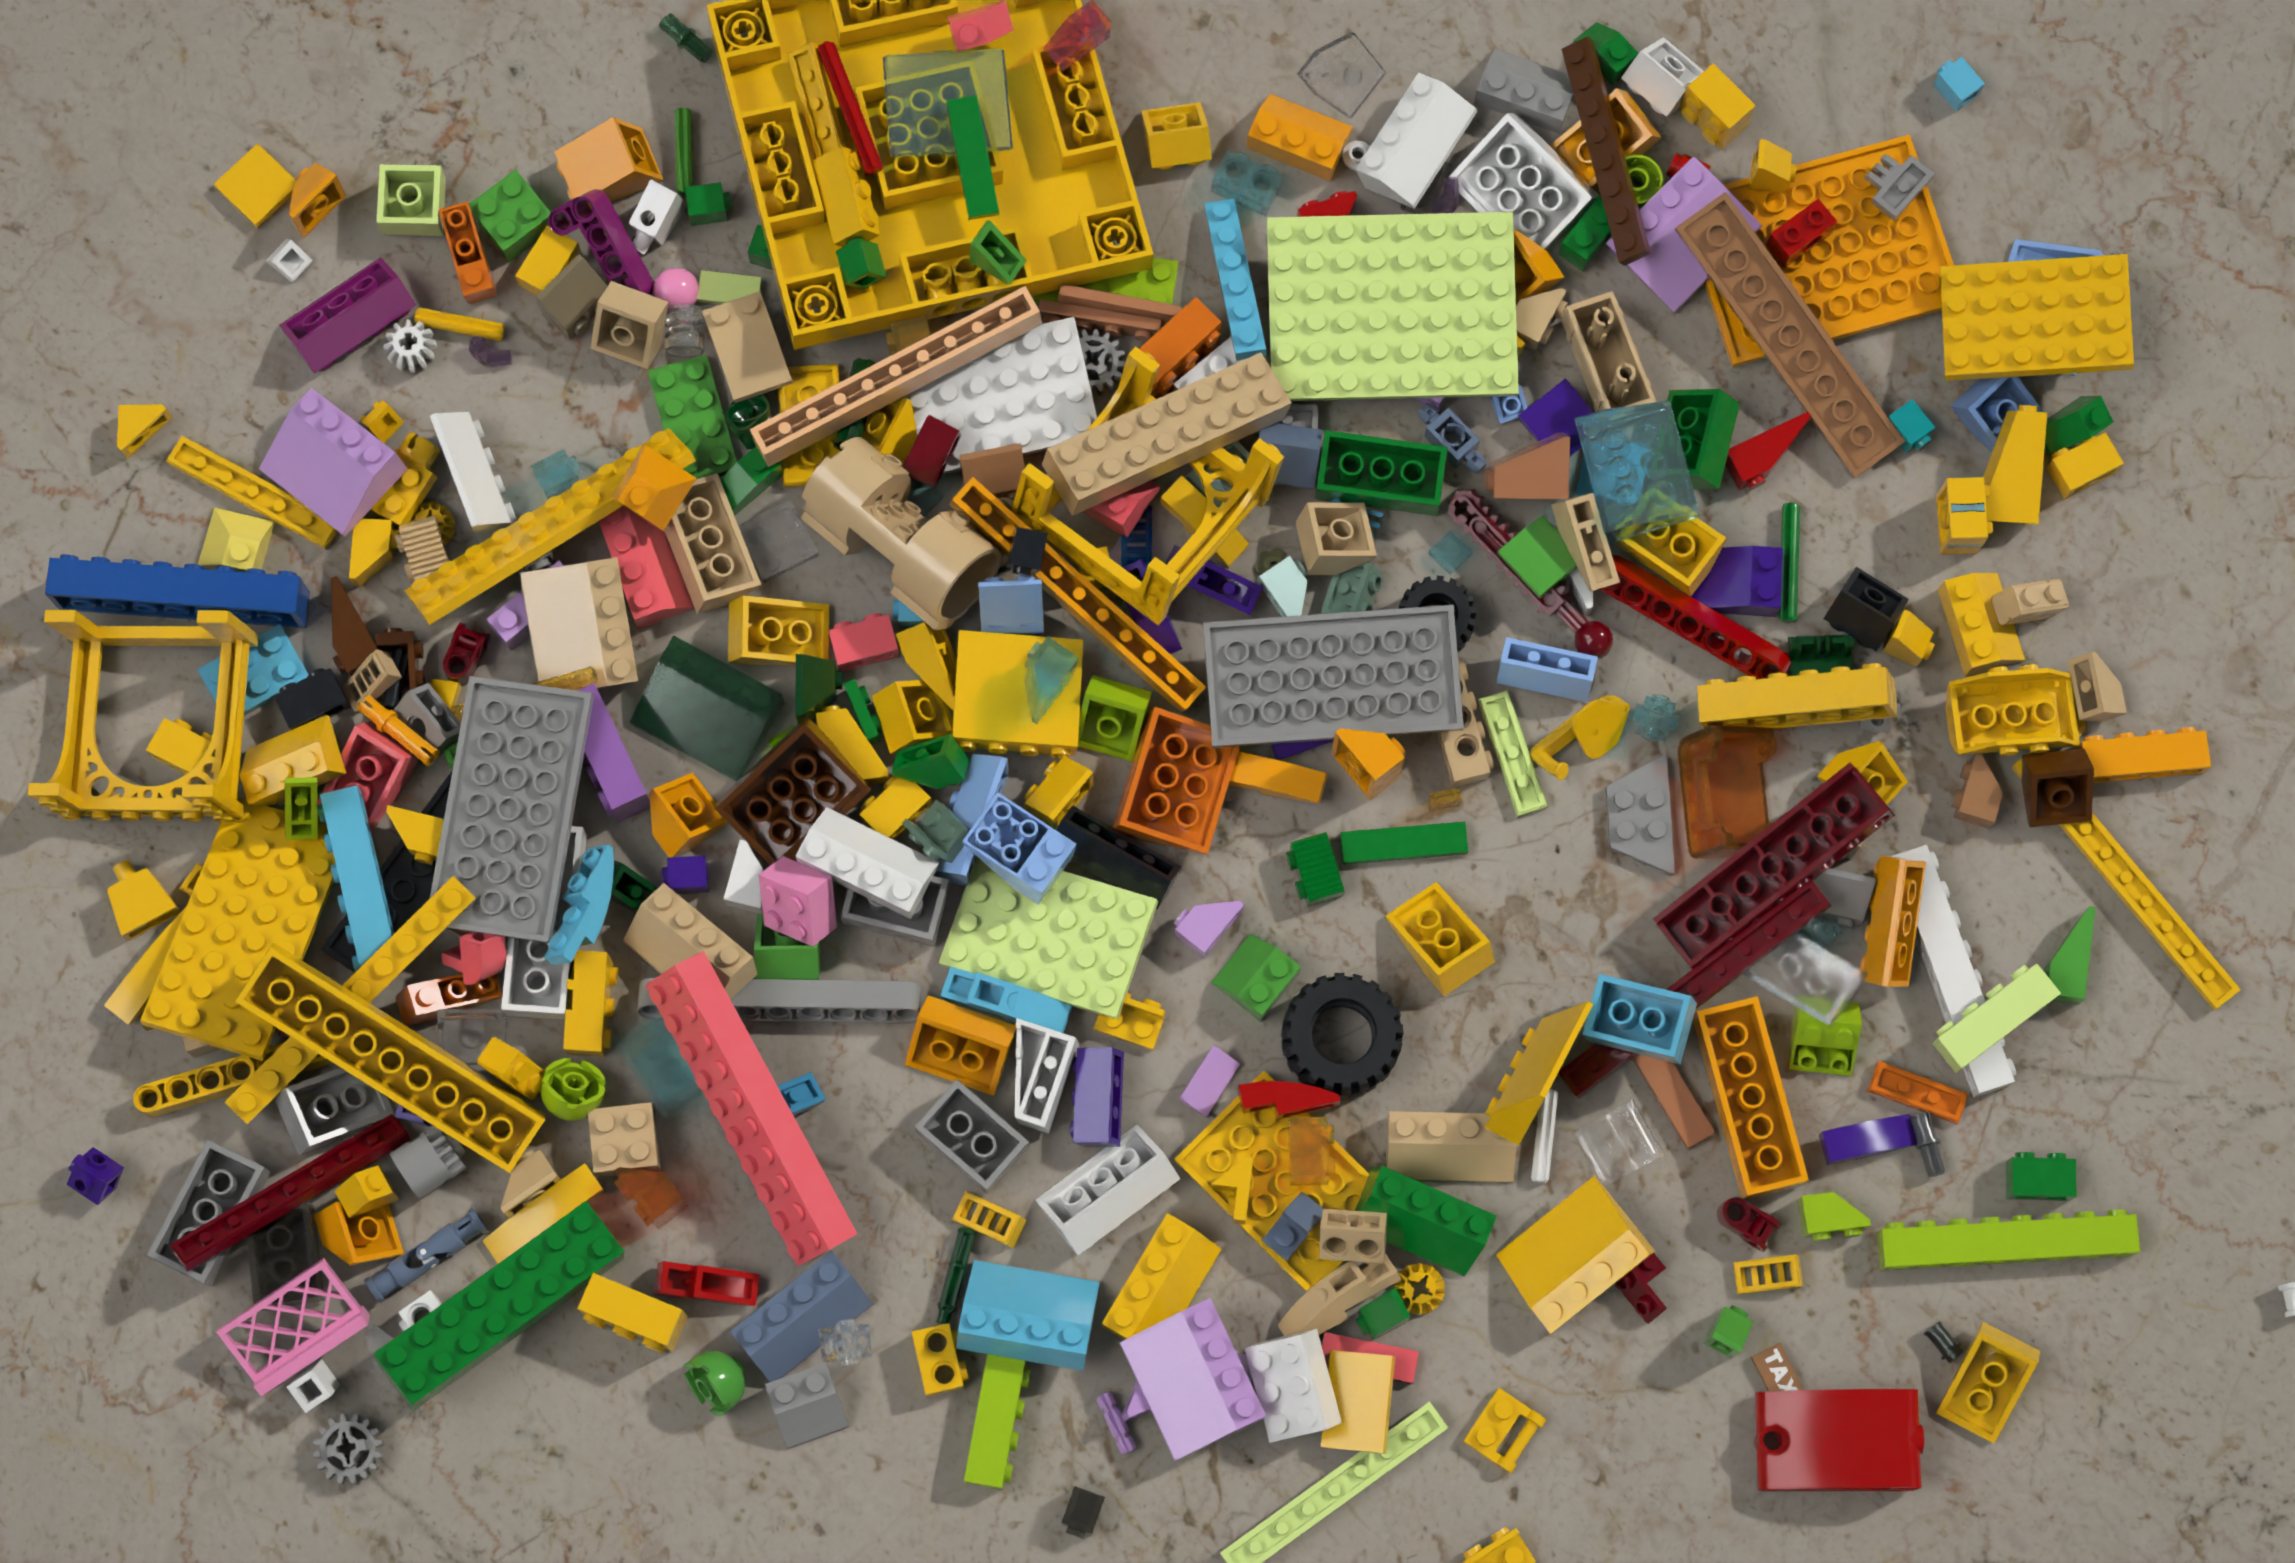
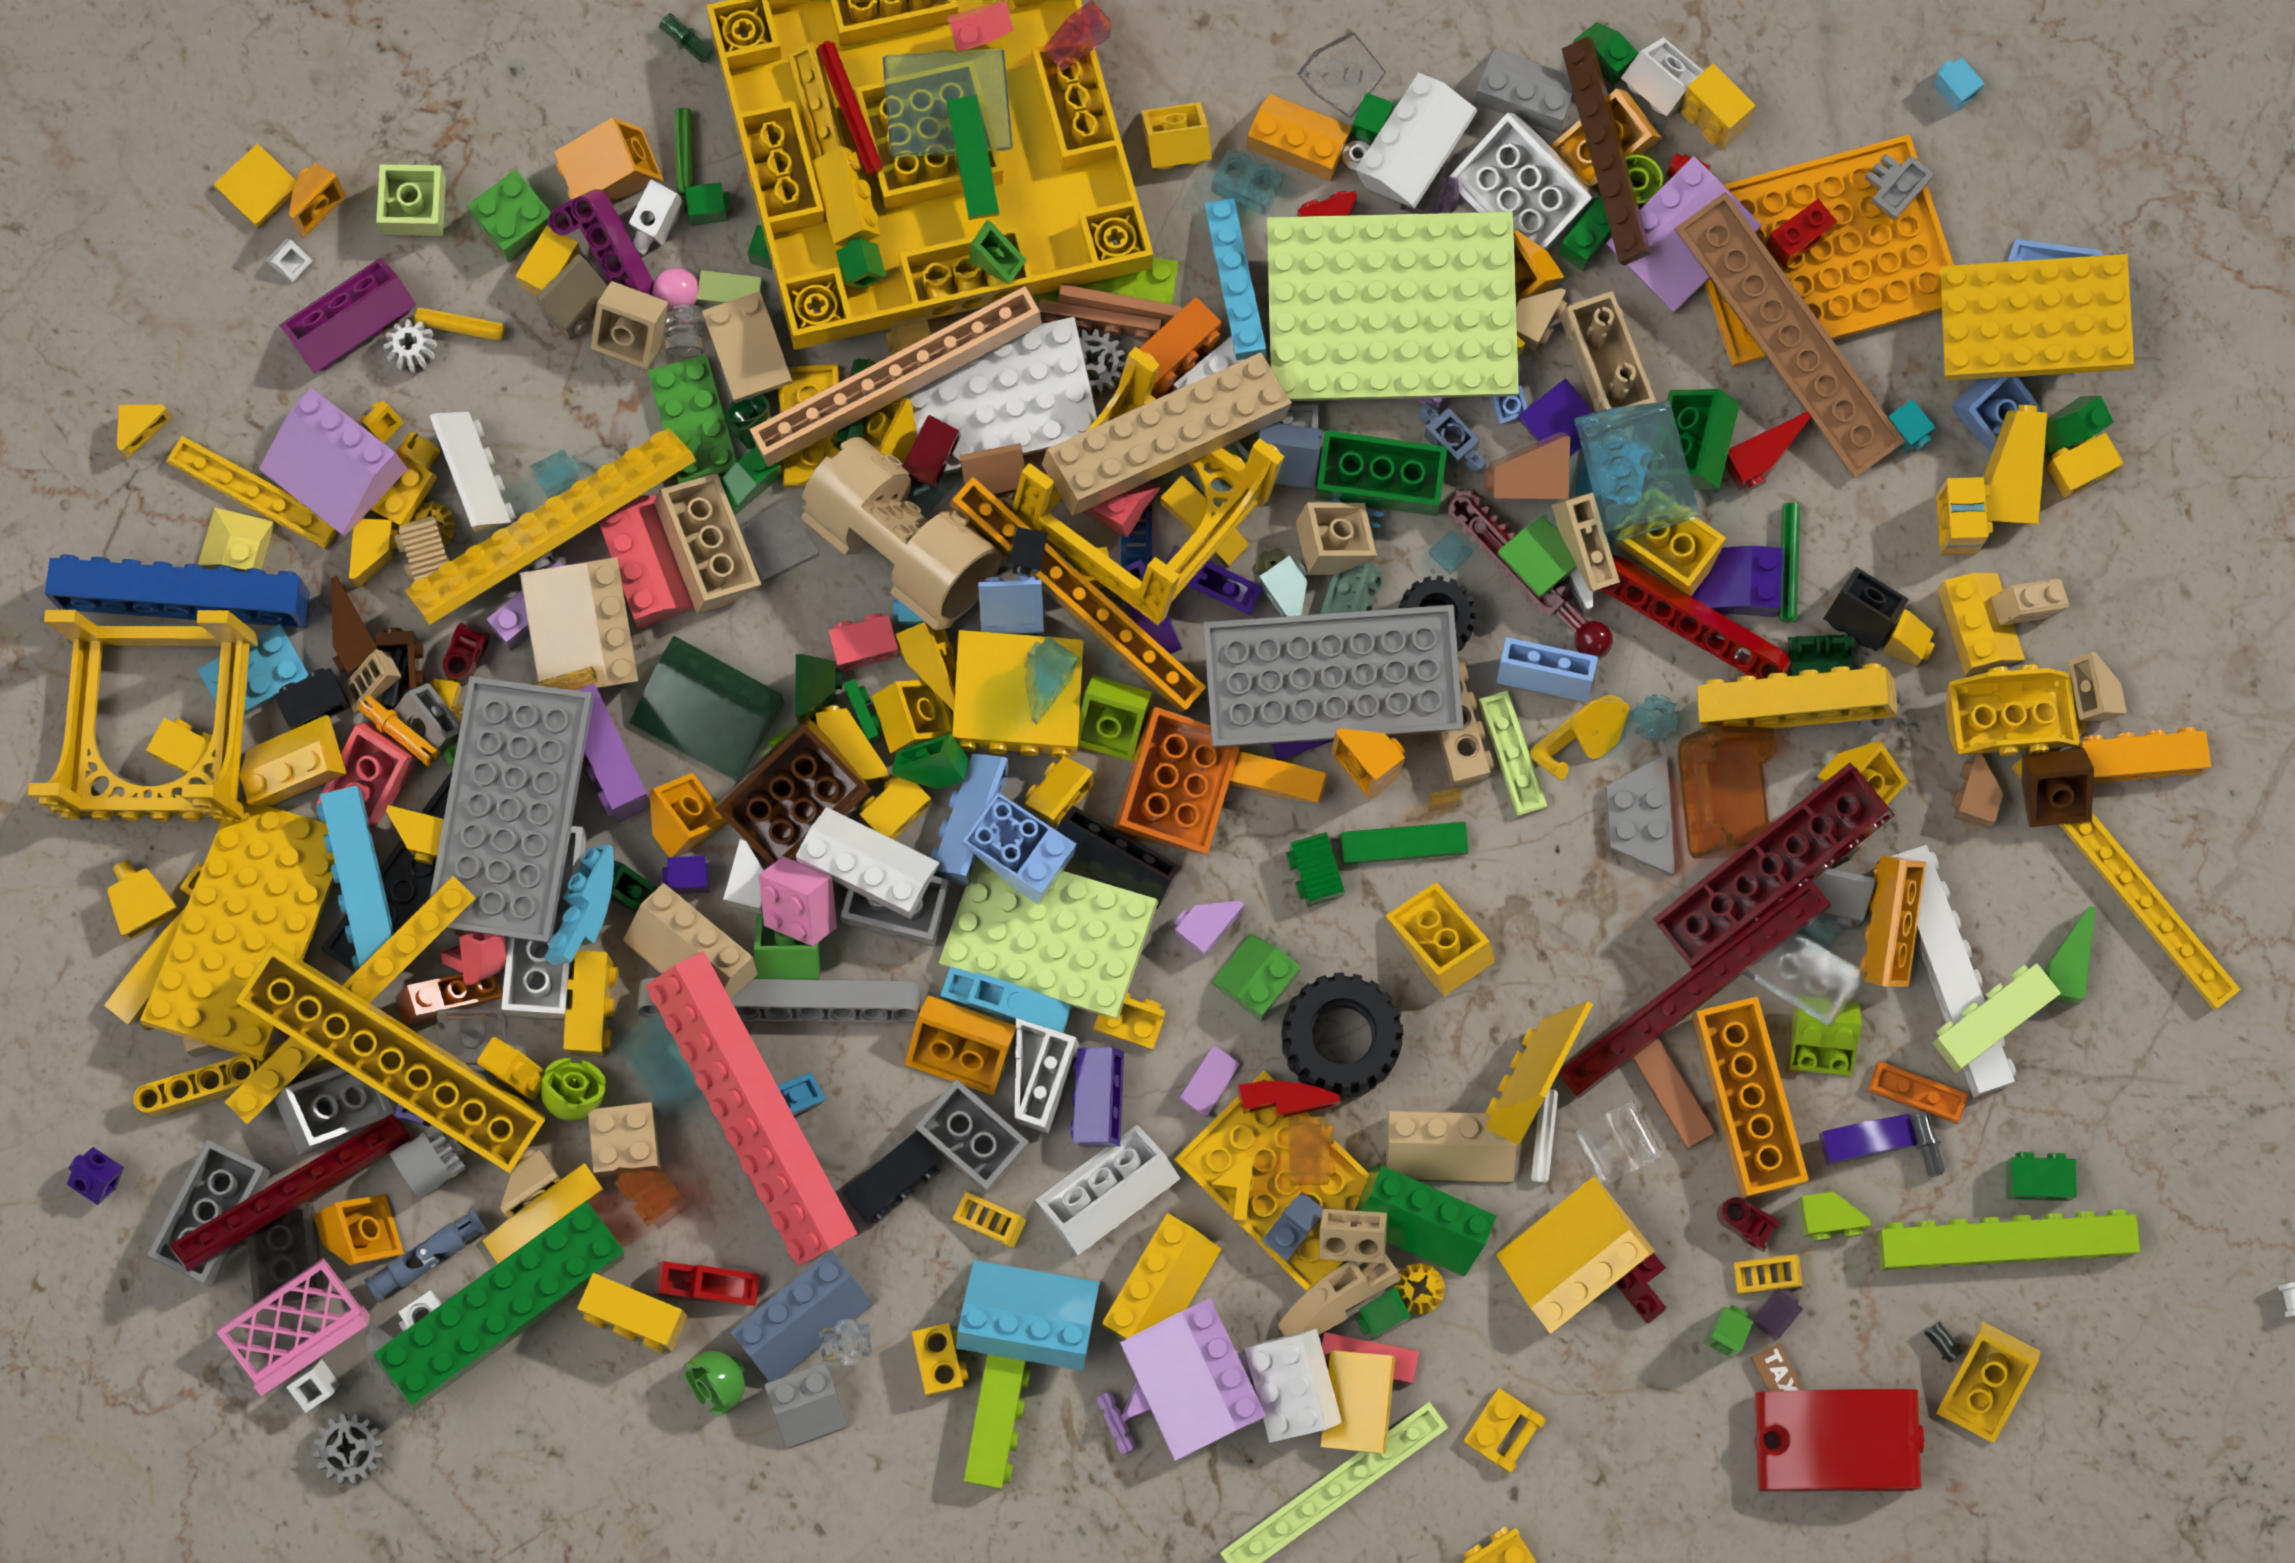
(301, 808): lime slope -> none
(366, 1191): yellow slope -> none
(468, 253): orange slope -> none
(486, 355): clear purple arm -> none
(653, 487): light orange slope -> none
(776, 630): yellow slope -> none
(893, 1179): none -> black brick
(938, 832): sand green bracket -> none
(955, 1274): dark green piece -> none
(1082, 1512): clear smoke brick -> none
(1371, 118): none -> green brick
(1639, 1018): medium azure brick -> none
(1771, 168): yellow slope -> none
(1777, 1313): none -> clear purple brick

